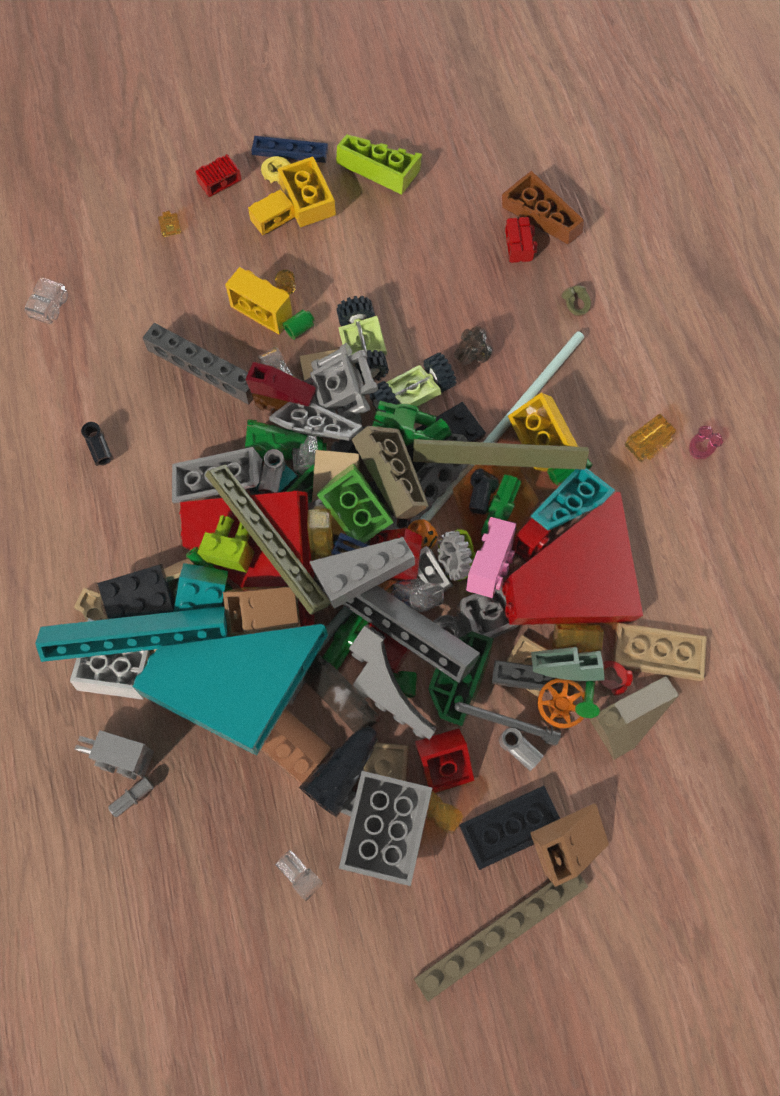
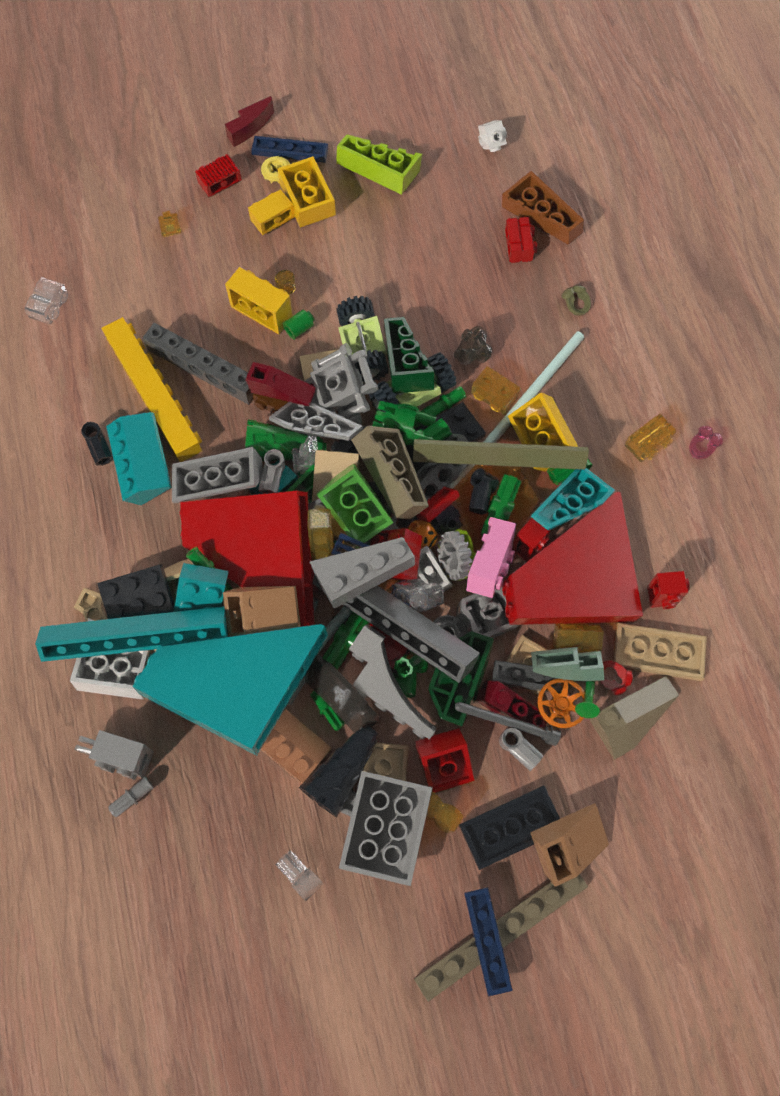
(138, 457): none -> teal slope
(152, 390): none -> yellow brick
(226, 551): lime brick -> none
(250, 121): none -> dark red slope
(268, 539): olive tile -> none
(274, 358): clear piece -> none
(335, 721): none -> green axle
(406, 362): none -> dark green wedge
(410, 664): none -> green piece
(438, 503): none -> red tile
(444, 403): none -> green pin
(447, 520): none -> black brick
(488, 942): none -> dark blue tile
(492, 135): none -> white brick
(495, 390): none -> clear yellow brick
(506, 702): none -> dark red slope
(667, 589): none -> red brick

